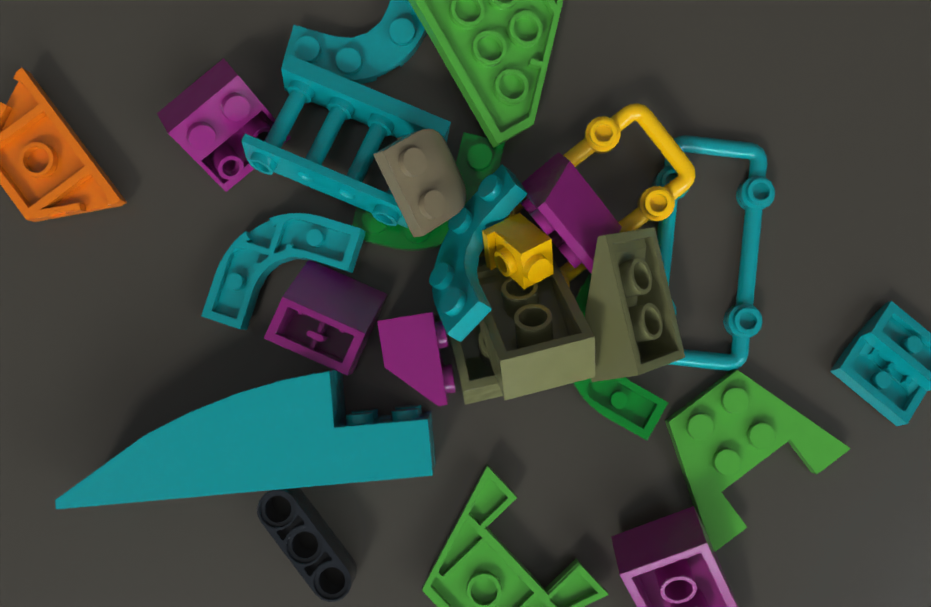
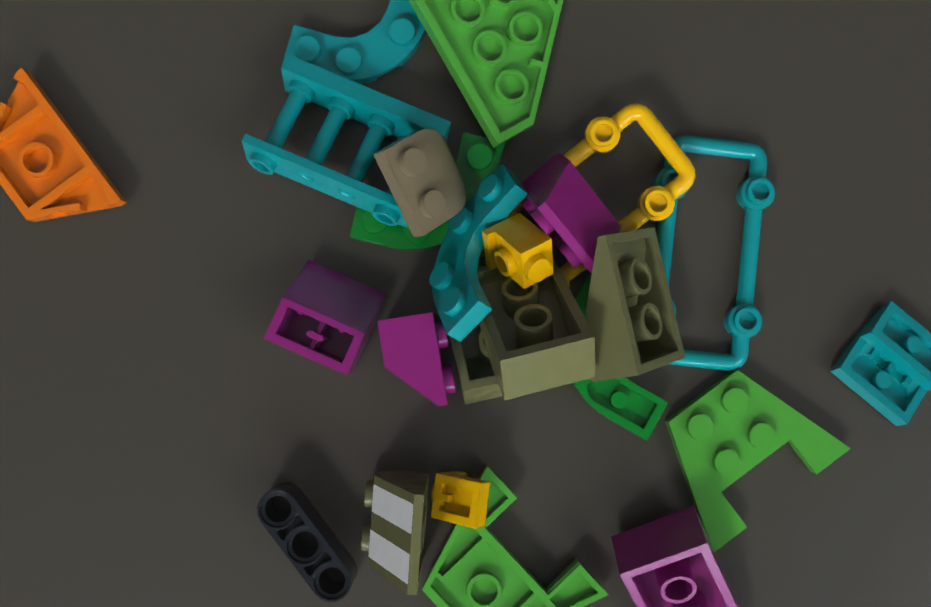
(212, 121): magenta slope -> none
(265, 441): teal slope -> none
(268, 246): teal plate -> none
(397, 526): none -> olive slope
(460, 499): none -> yellow bracket

